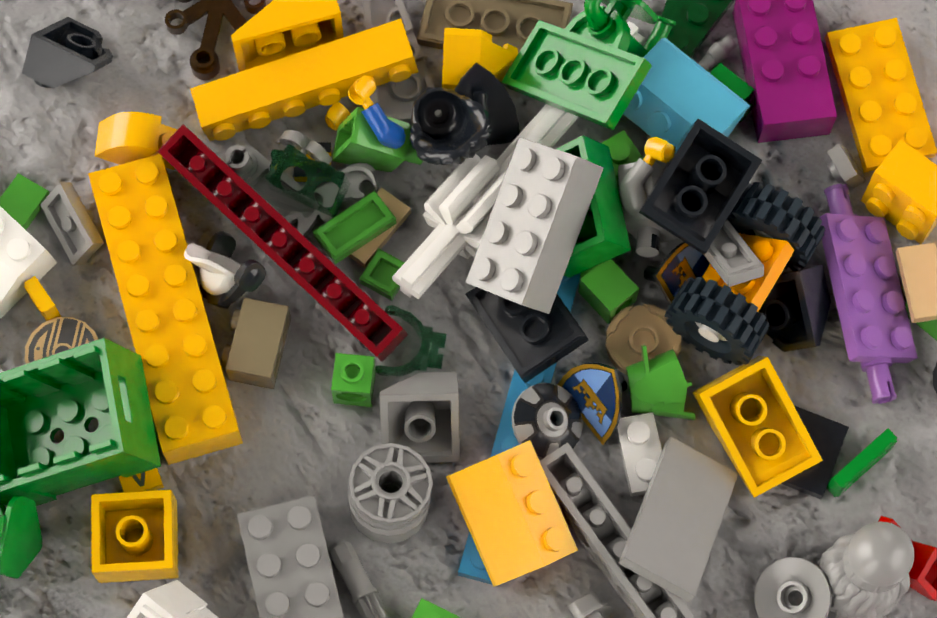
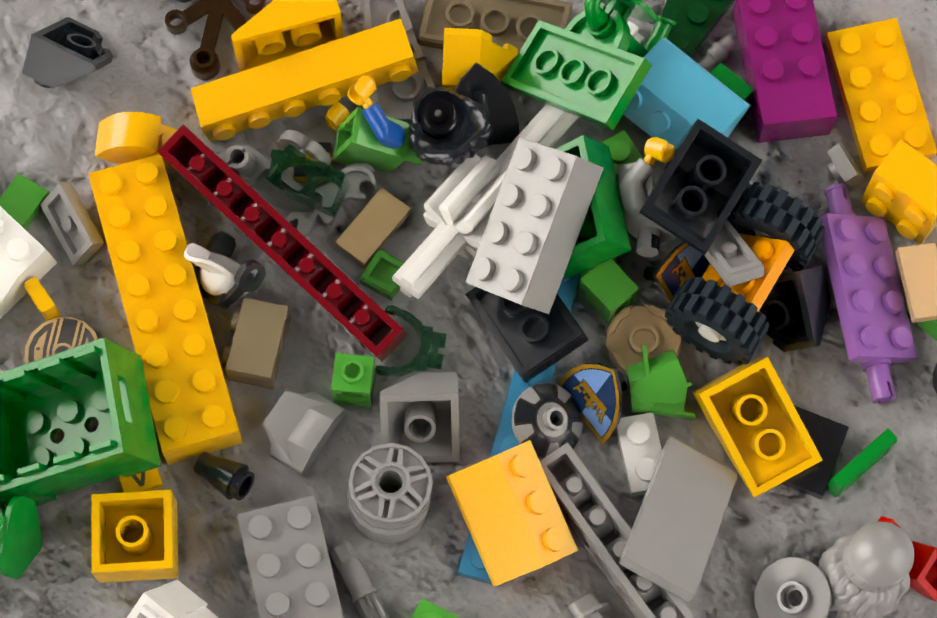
(226, 476): none -> black cone
(300, 428): none -> light grey slope
(354, 227): bright green tile -> none

